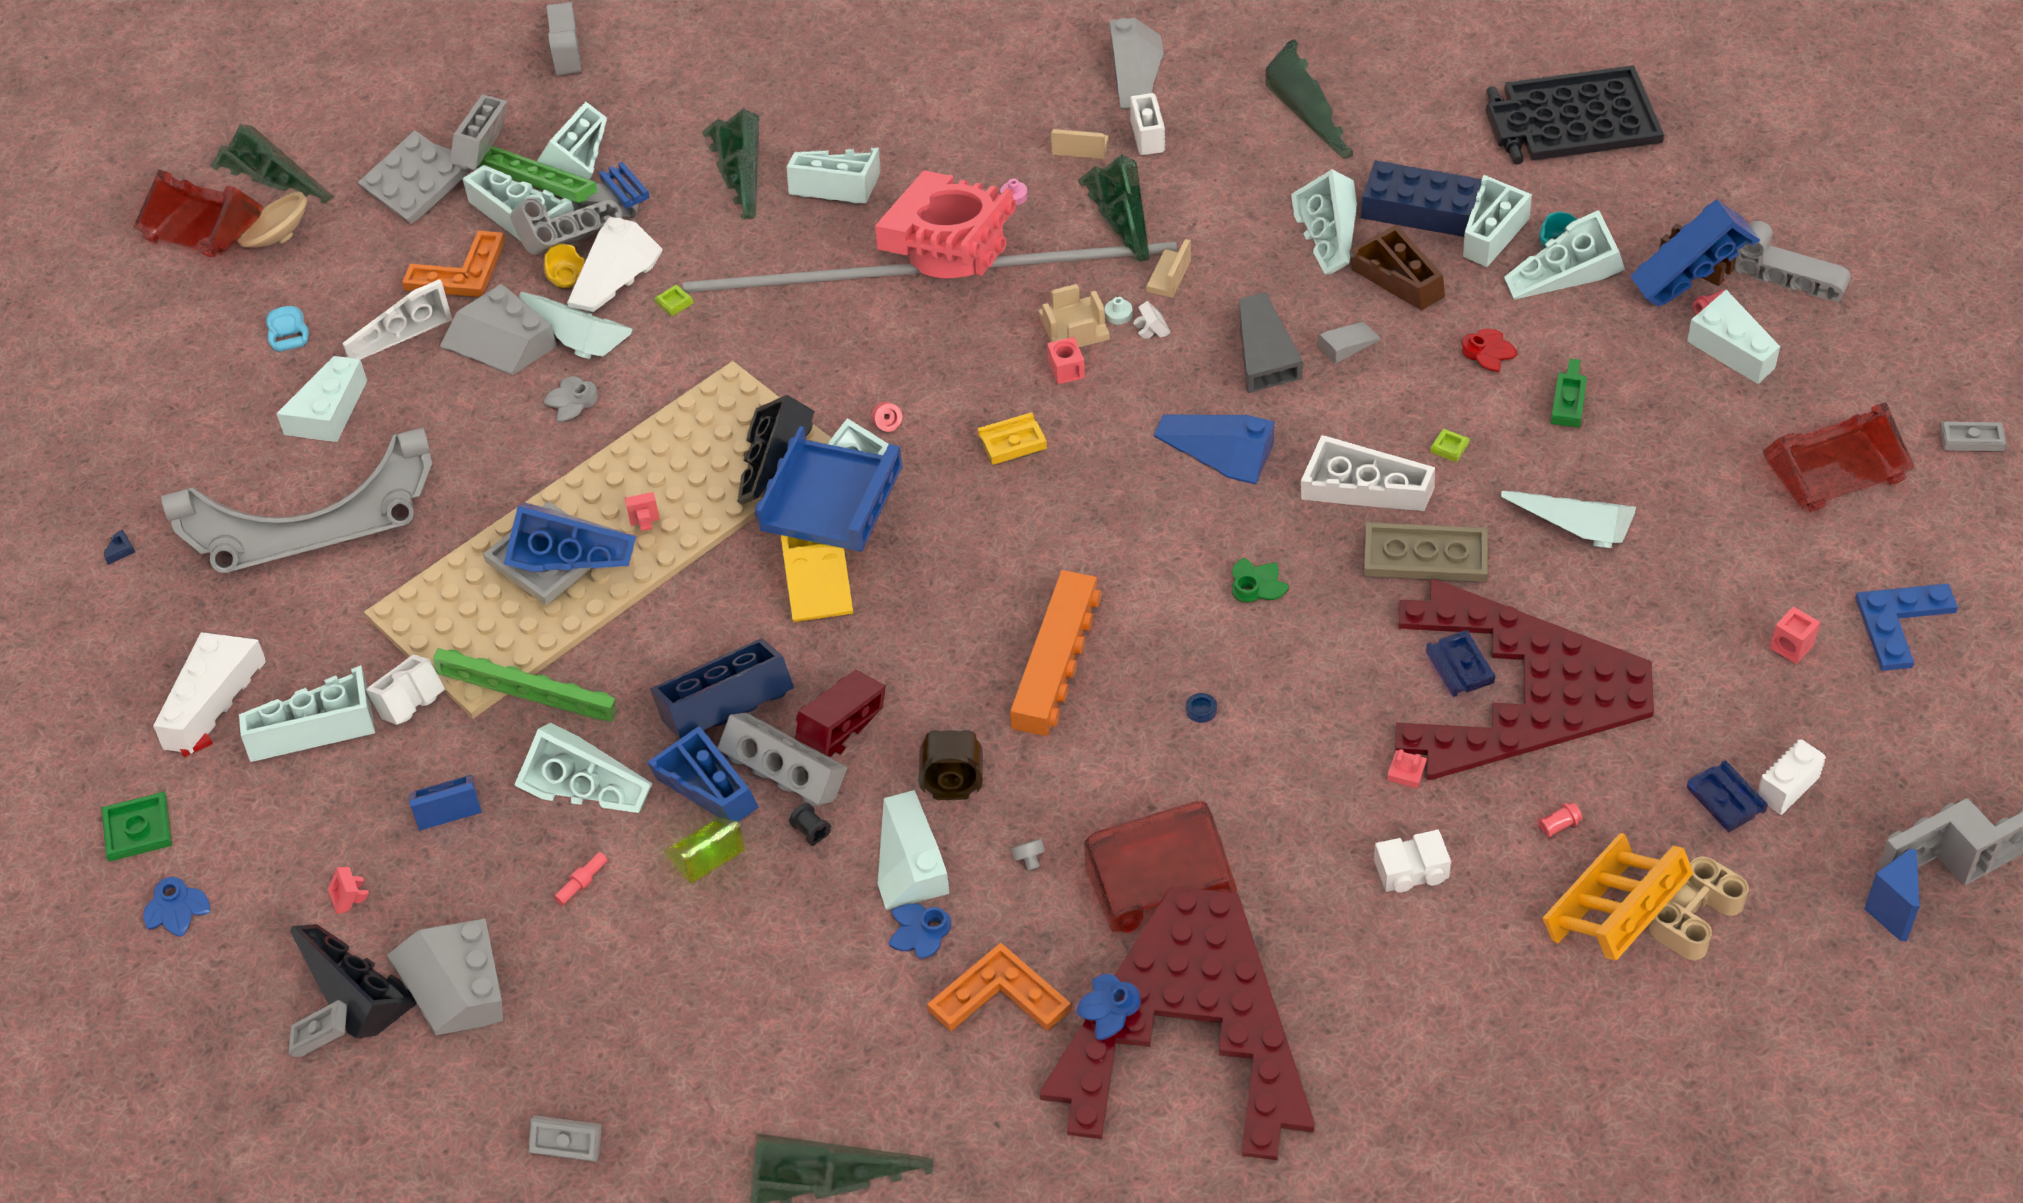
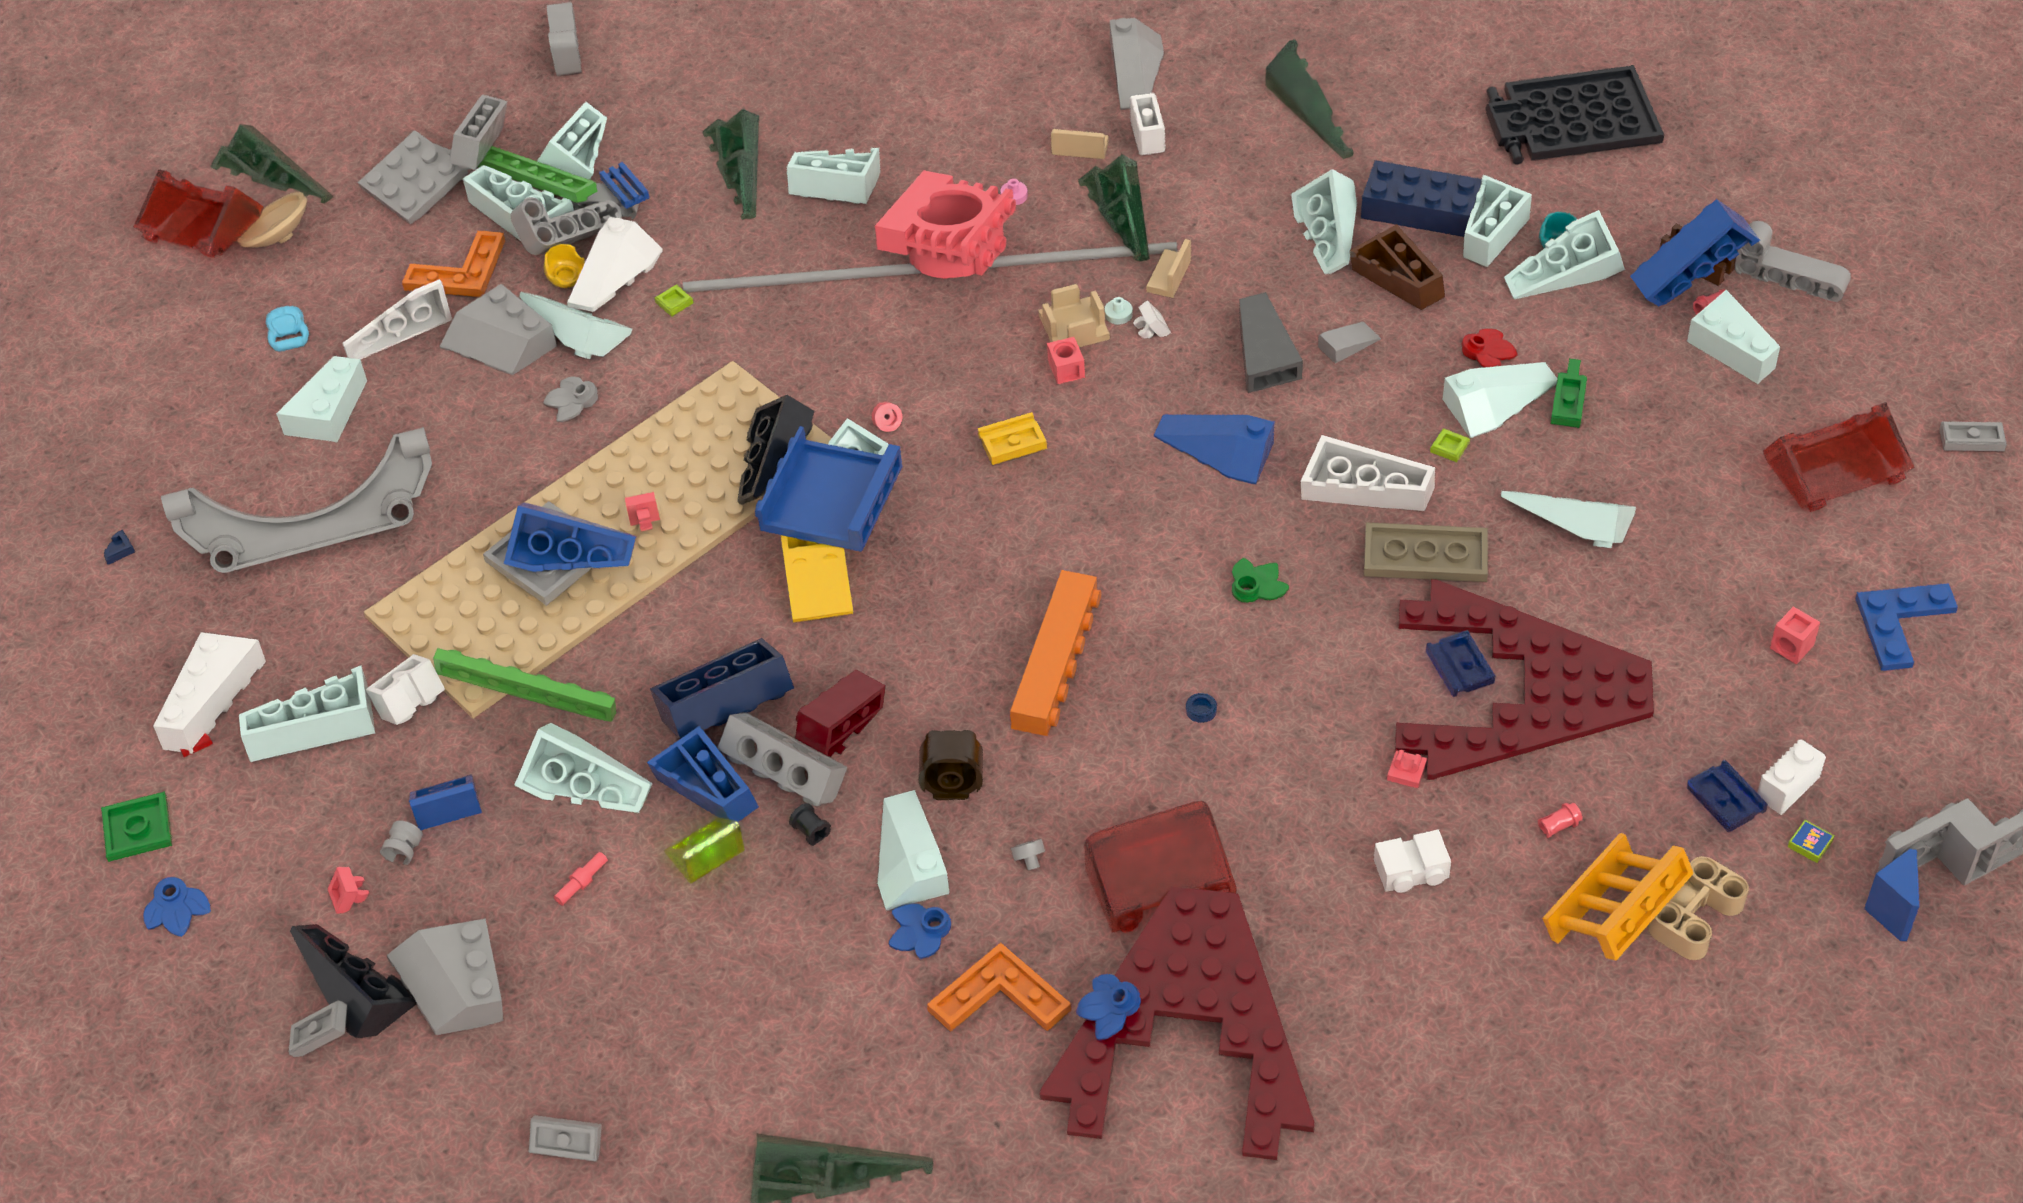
(402, 840): none -> light grey wheel
(1491, 395): none -> light aqua wedge
(1811, 841): none -> tile

